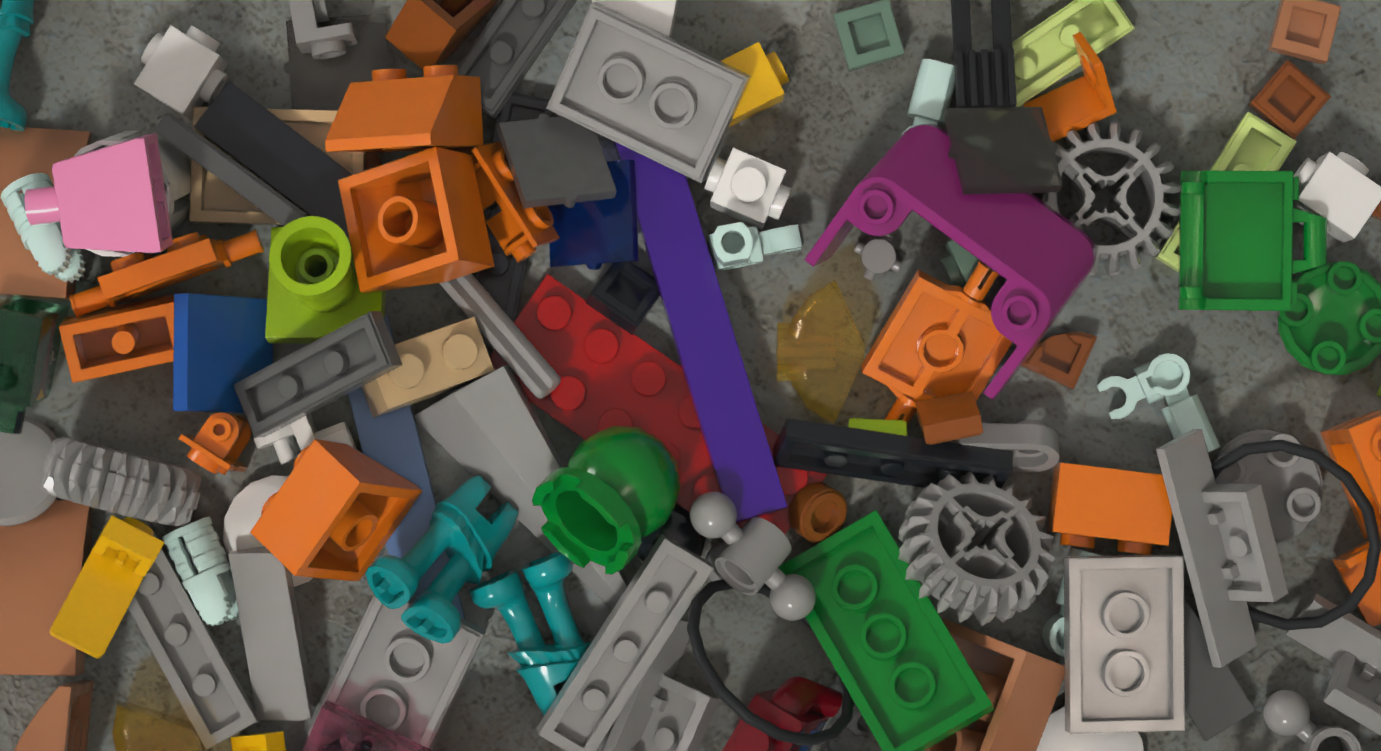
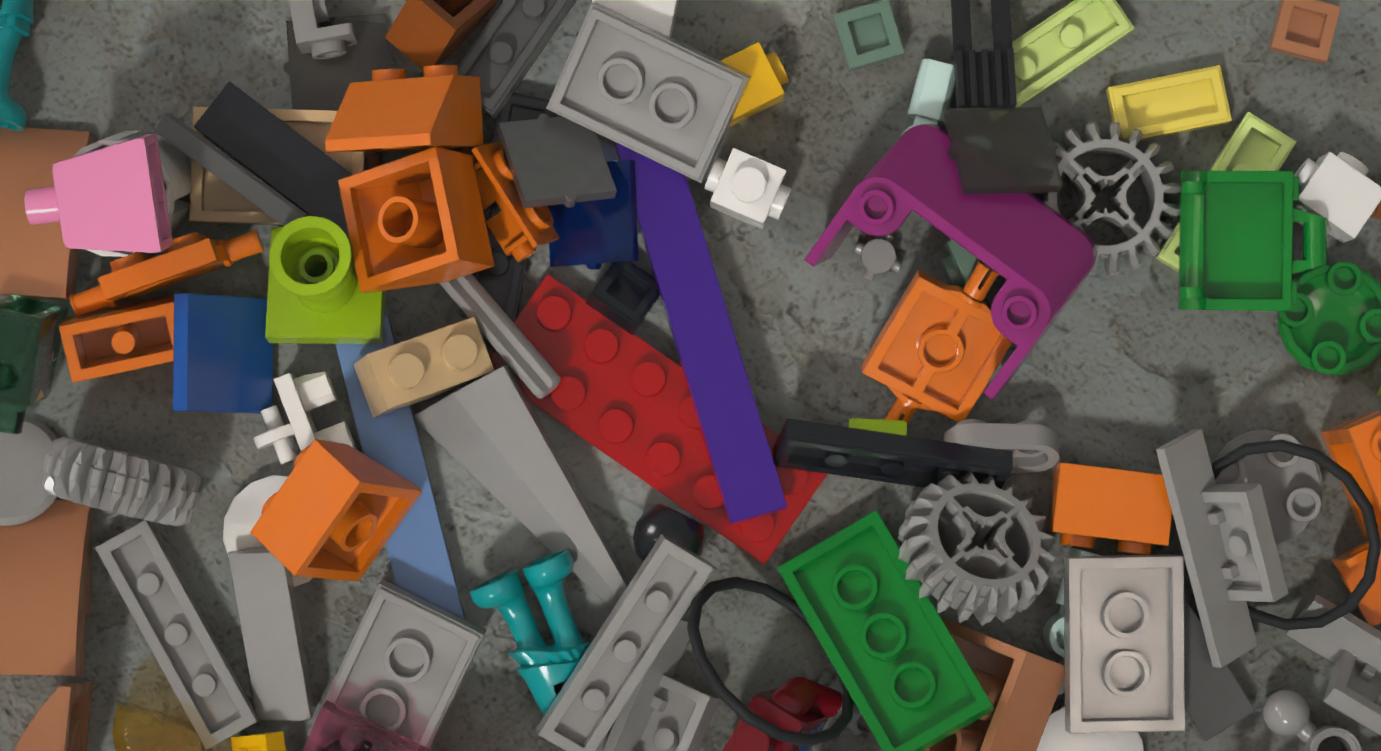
(42, 240): light aqua hinge -> none
(106, 585): yellow bracket -> none
(182, 69): white brick -> none
(204, 570): light aqua hinge -> none
(219, 443): orange hinge -> none
(318, 374): dark grey tile -> none
(471, 549): teal piece -> none
(609, 497): green tile -> none
(743, 246): light aqua bar -> none
(751, 556): light grey piece -> none
(817, 512): dark orange tile -> none
(820, 352): clear yellow piece -> none
(949, 418): dark orange tile -> none
(1061, 357): dark orange tile -> none
(1080, 100): orange bracket -> none
(1159, 379): light aqua bar -> none
(1170, 103): none -> light yellow tile
(1289, 100): dark orange tile -> none

